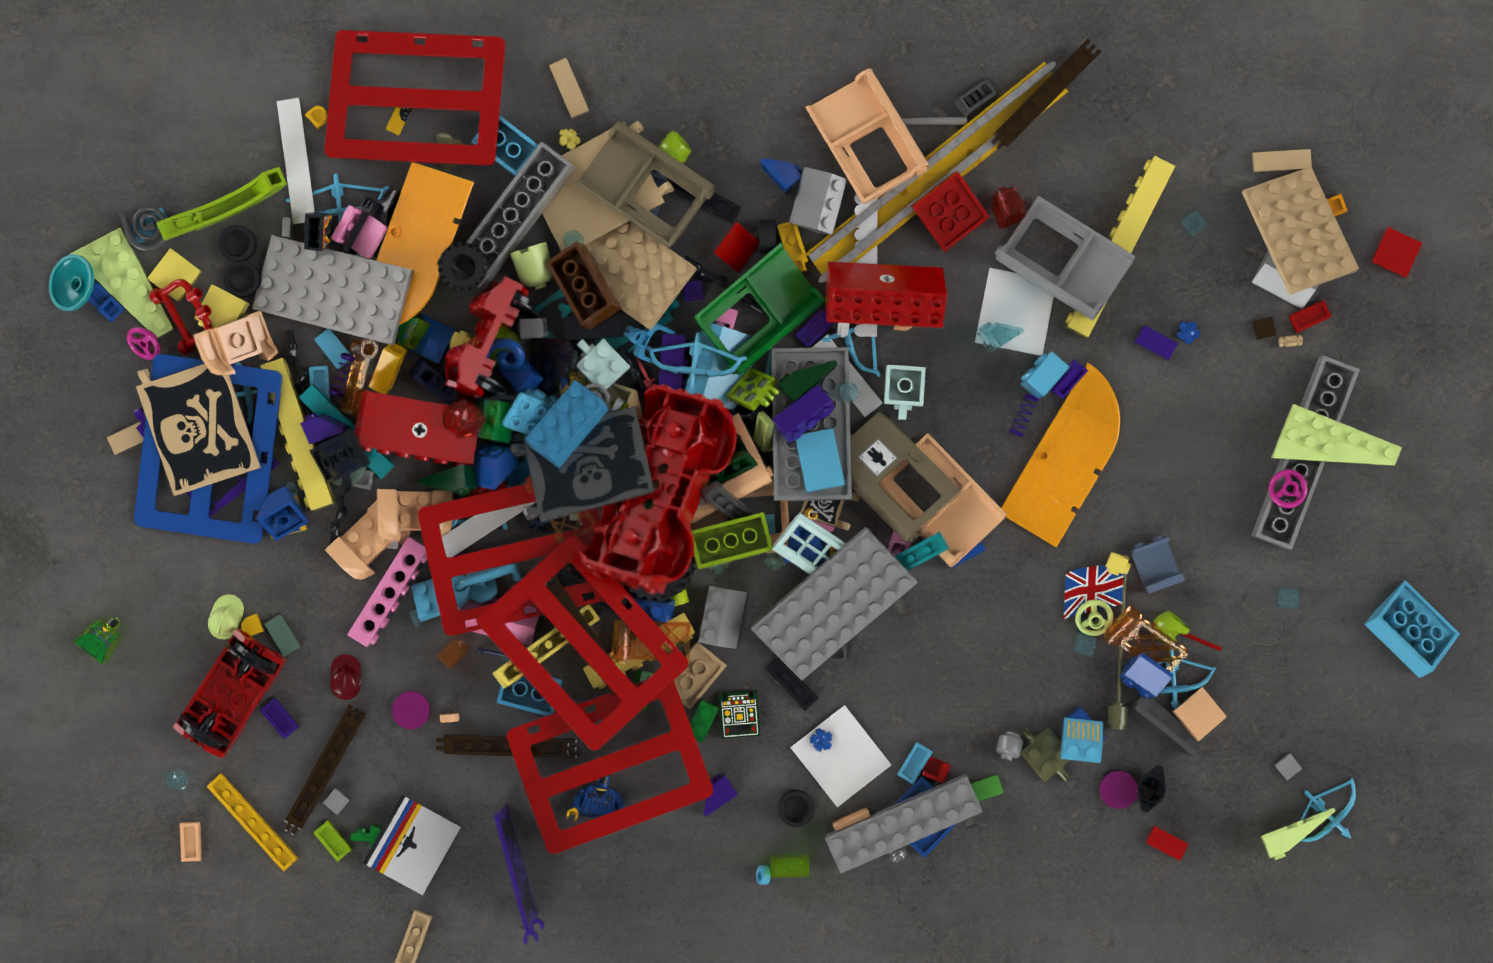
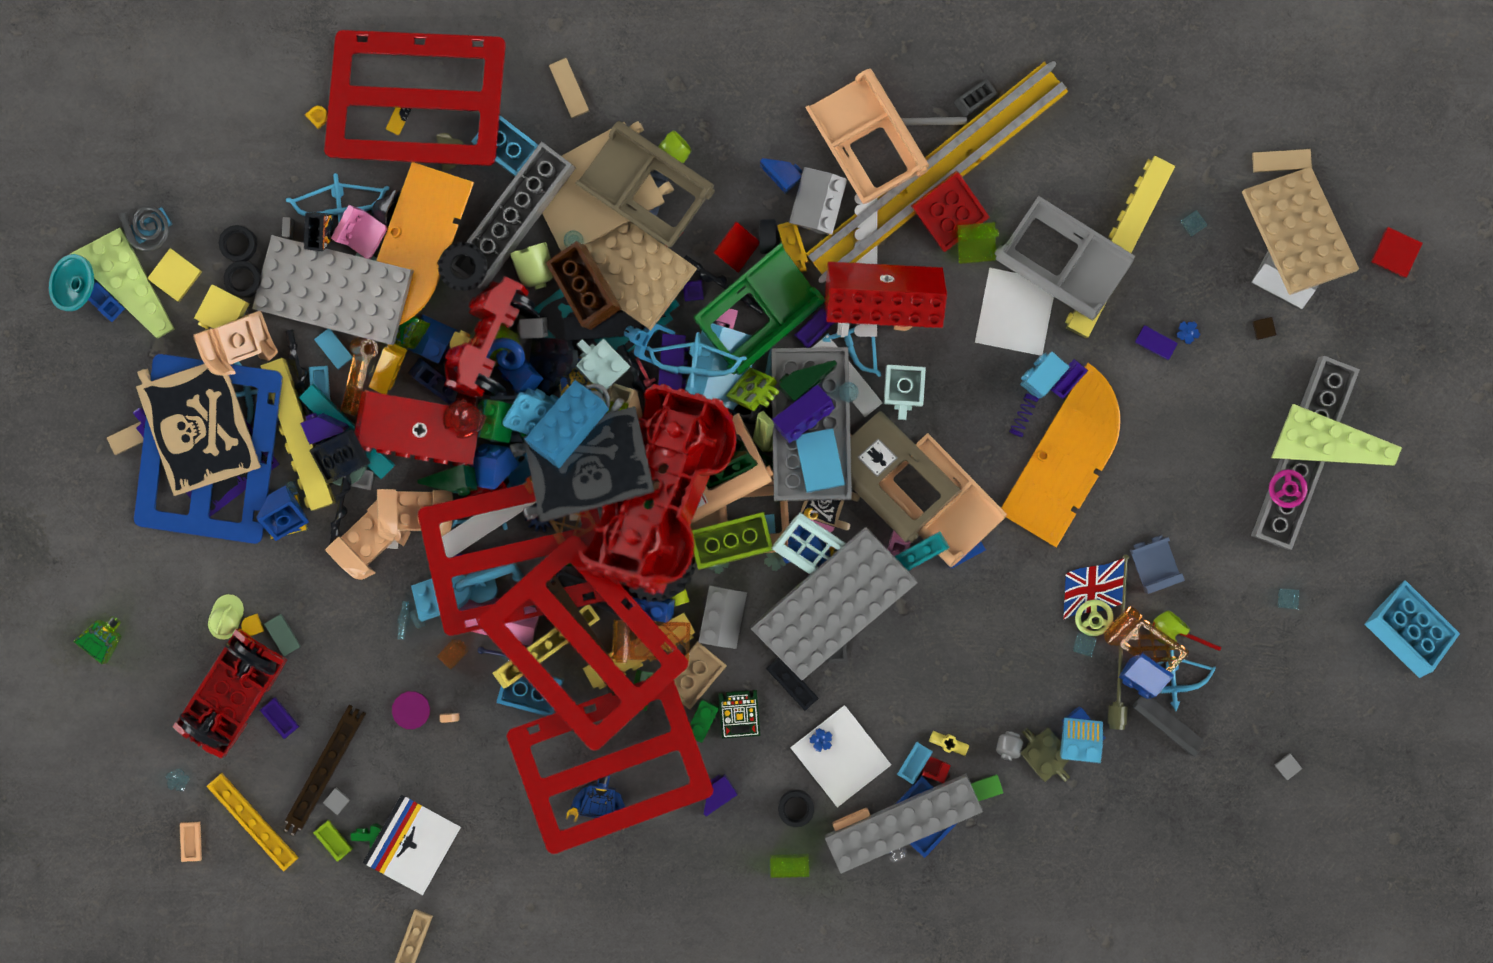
(145, 341): dark pink piece -> none
(203, 312): red bar -> none
(225, 207): lime arch -> none
(295, 159): white sticker -> none
(335, 392): dark purple piece -> none
(345, 677): dark red piece -> none
(359, 631): bright pink brick -> none
(369, 207): black hinge -> none
(403, 620): none -> clear light blue bar
(500, 747): dark brown hinge -> none
(517, 872): dark purple flag -> none
(569, 137): light yellow plant -> none
(716, 204): black tile -> none
(725, 501): dark grey tile -> none
(763, 874): medium azure tile -> none
(939, 739): none -> light yellow axle
(977, 242): none -> clear neon green hinge
(997, 335): clear light blue slope -> none
(1008, 207): clear red helmet -> none
(1045, 95): dark brown hinge -> none
(1118, 564): light yellow plate -> none
(1118, 789): magenta tile -> none
(1151, 789): black hat -> none
(1166, 843): red tile -> none
(1199, 714): light nougat tile -> none
(1286, 838): yellowish green wedge -> none
(1289, 341): tan piece -> none
(1309, 316): red tile -> none
(1334, 821): medium azure piece -> none
(1337, 204): light orange tile -> none

